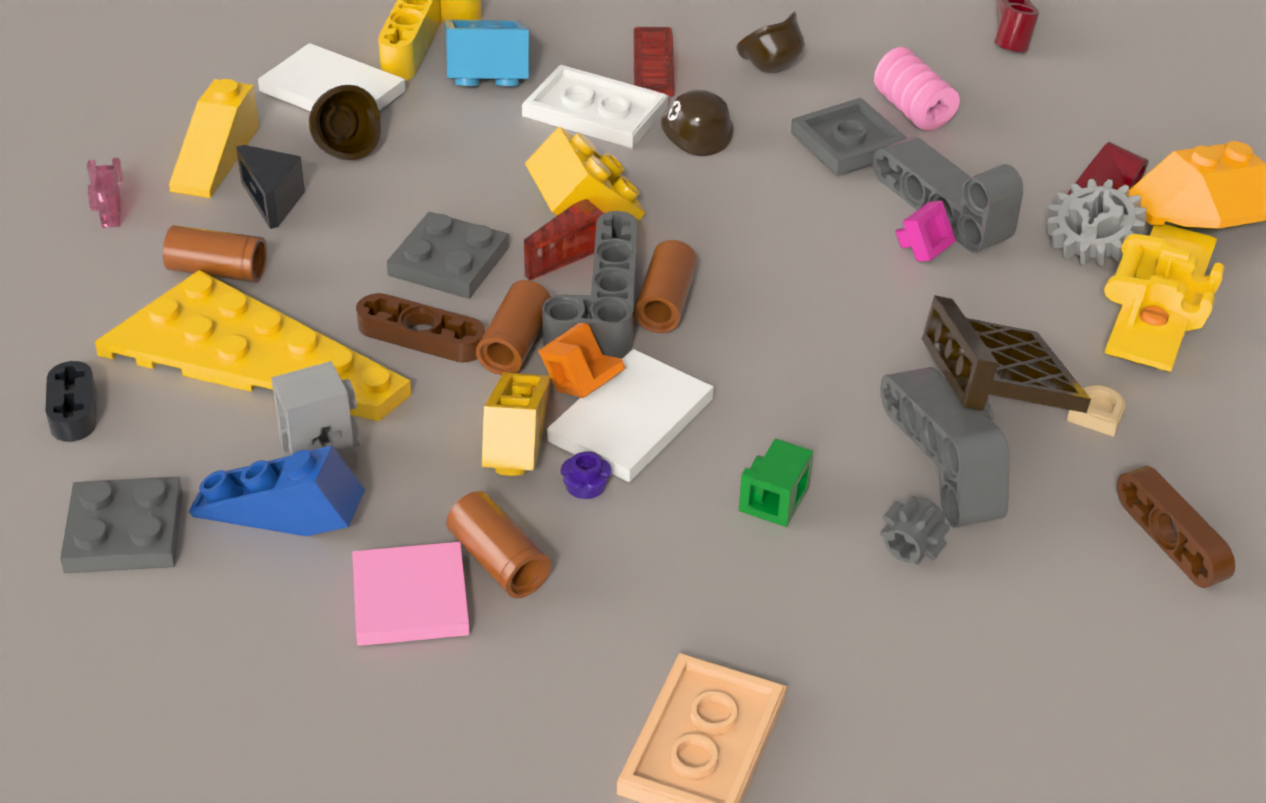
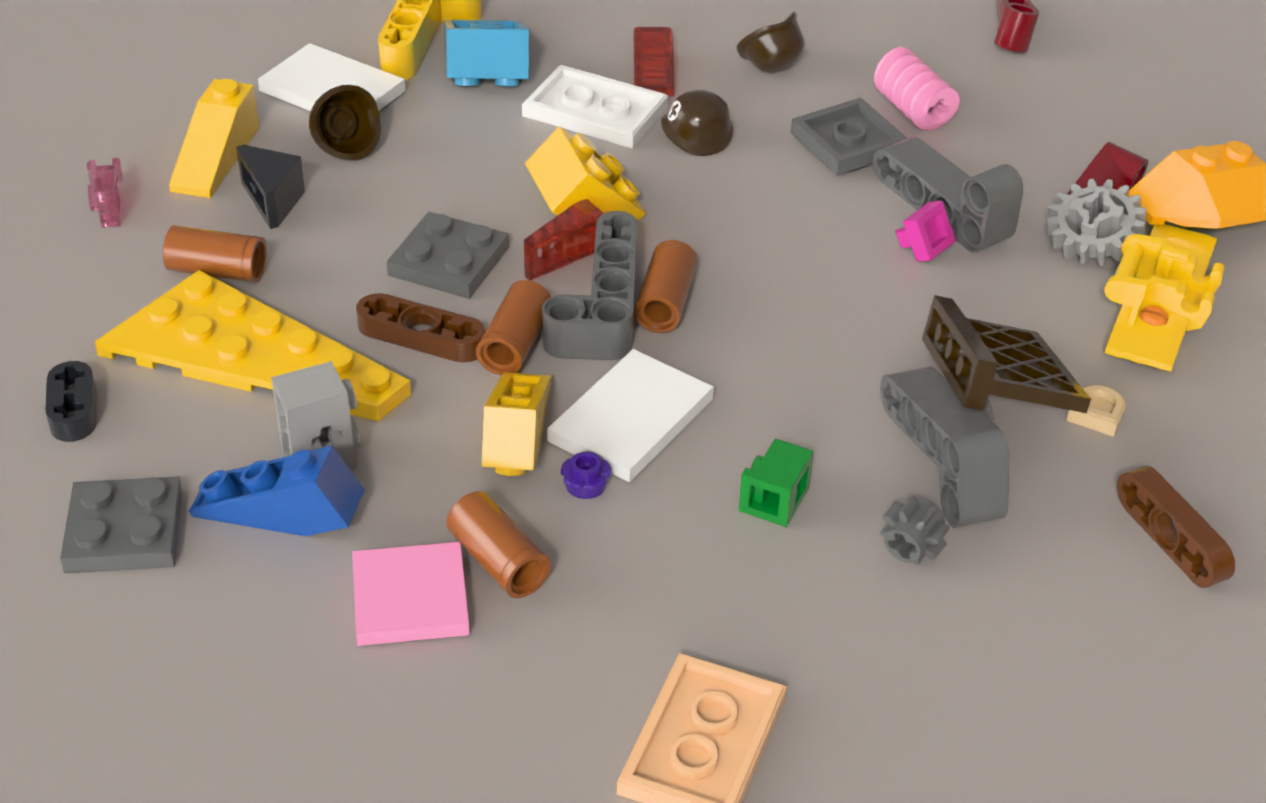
(577, 362): orange panel -> none

